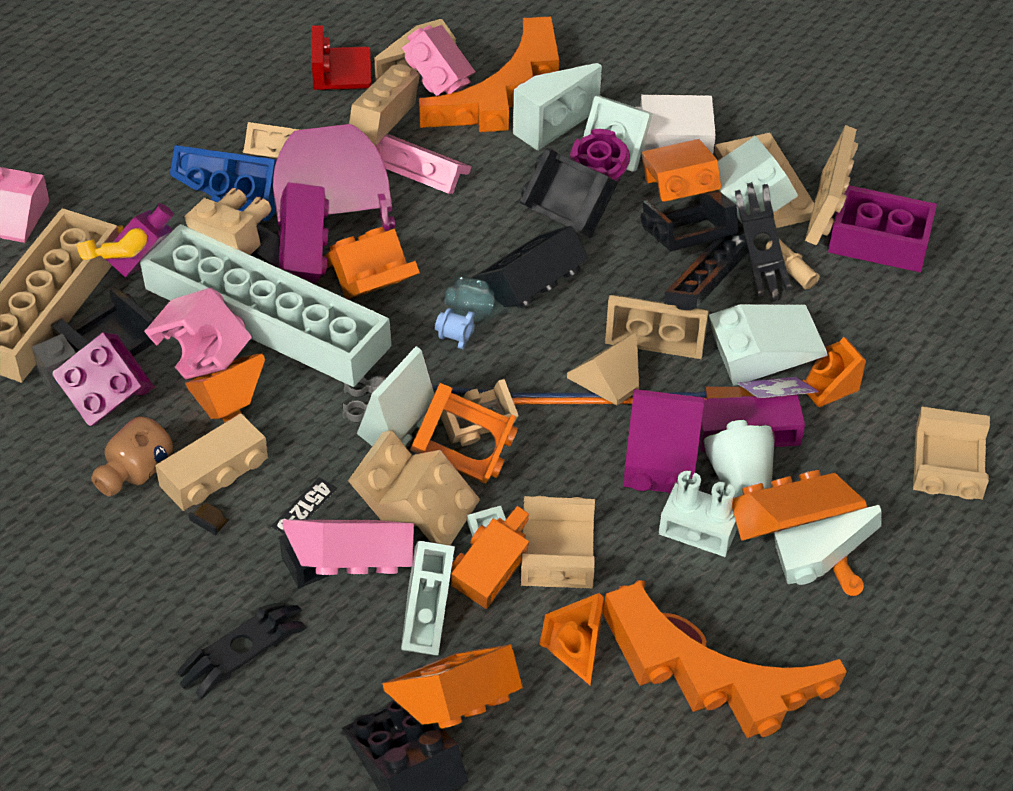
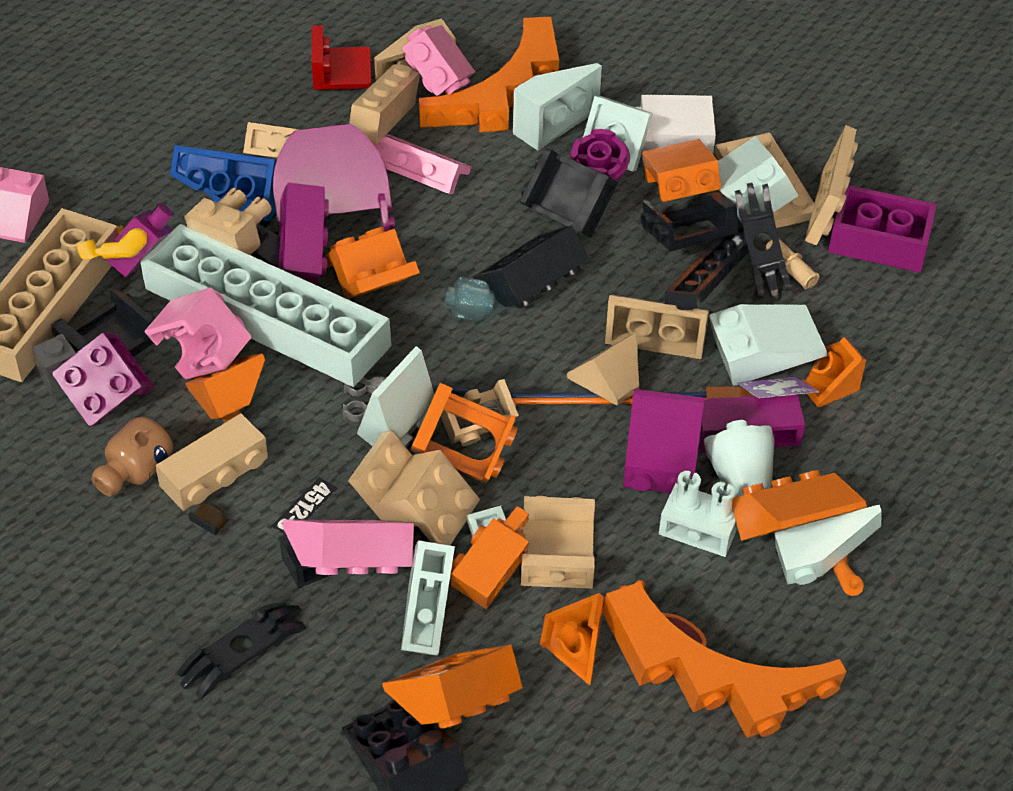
(455, 326): light blue brick -> none
(951, 453): tan panel -> none

